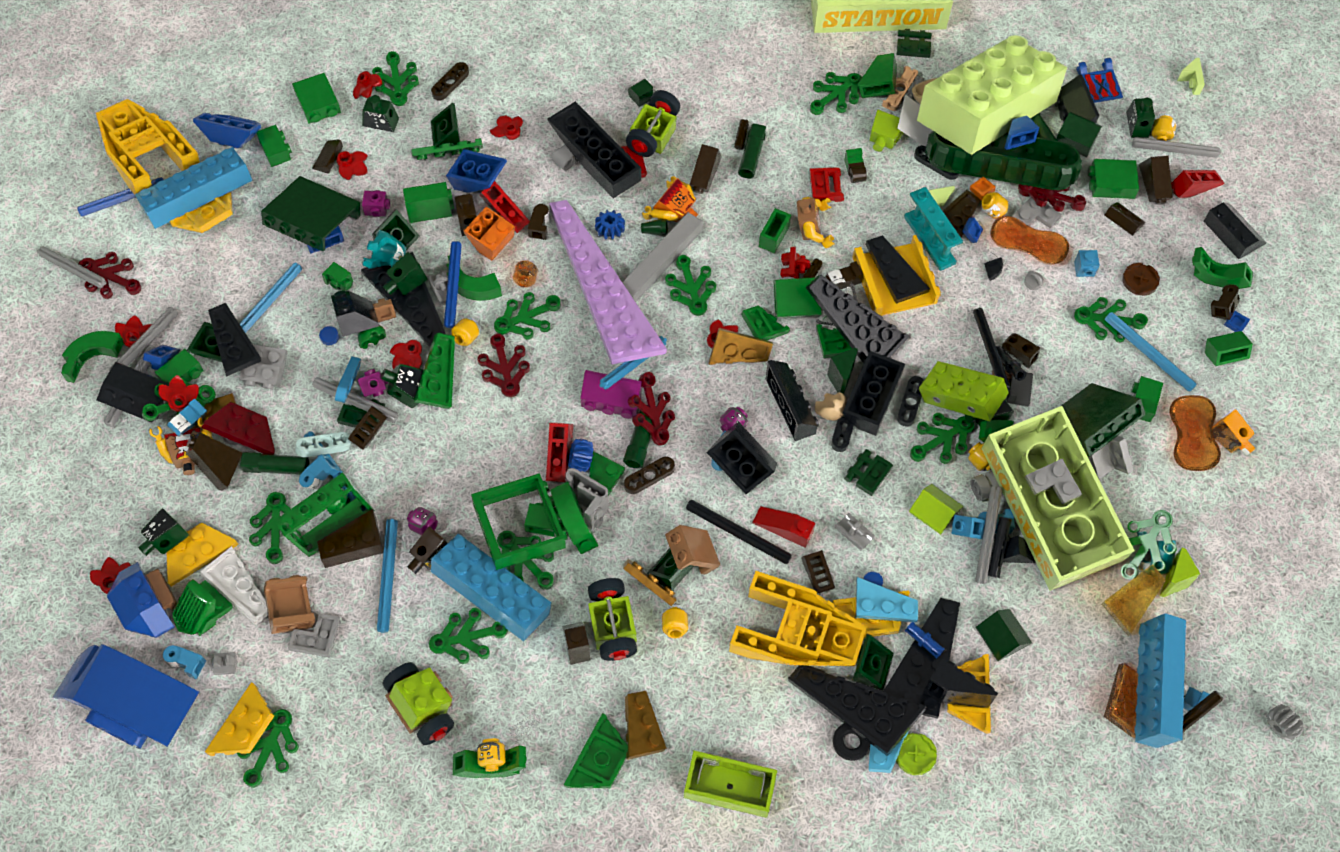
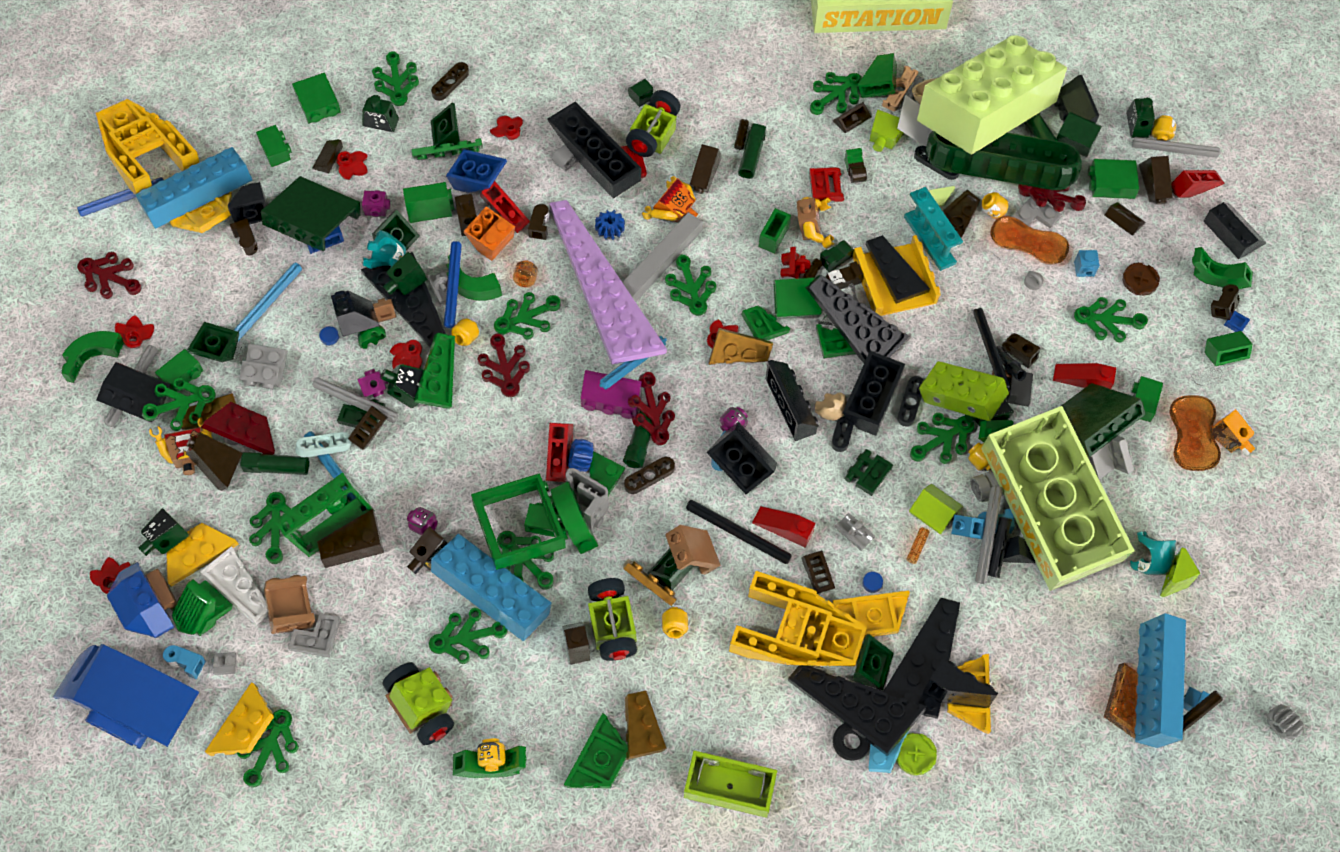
(71, 267): light grey axle -> none
(149, 335): light grey axle -> none
(160, 355): blue slope -> none
(178, 392): red plate -> none
(187, 418): dark azure leg -> none
(227, 129): blue wedge -> none
(233, 344): black wing -> none
(247, 241): none -> dark brown leg
(248, 203): none -> black slope
(318, 472): dark azure leg -> none
(338, 277): green brick -> none
(348, 379): dark azure beam -> none
(365, 83): red plate -> none
(387, 576): dark azure axle -> none
(655, 227): dark green cone -> none
(836, 255): none -> dark green leg
(841, 369): dark green slope -> none
(852, 117): none -> dark brown slope
(883, 604): medium azure wing -> none
(914, 48): dark green plate -> none
(918, 545): none -> clear orange axle
(924, 640): blue pin -> none
(972, 230): blue tile -> none
(982, 188): orange tile -> none
(994, 268): black tile -> none
(1003, 634): dark green slope -> none
(1021, 132): blue slope -> none
(1055, 476): light grey plate -> none
(1084, 374): none -> red slope
(1101, 84): flag -> none
(1134, 598): clear yellow wedge -> none
(1149, 542): plant -> none
(1152, 353): dark azure axle -> none
(1194, 75): yellowish green slope -> none

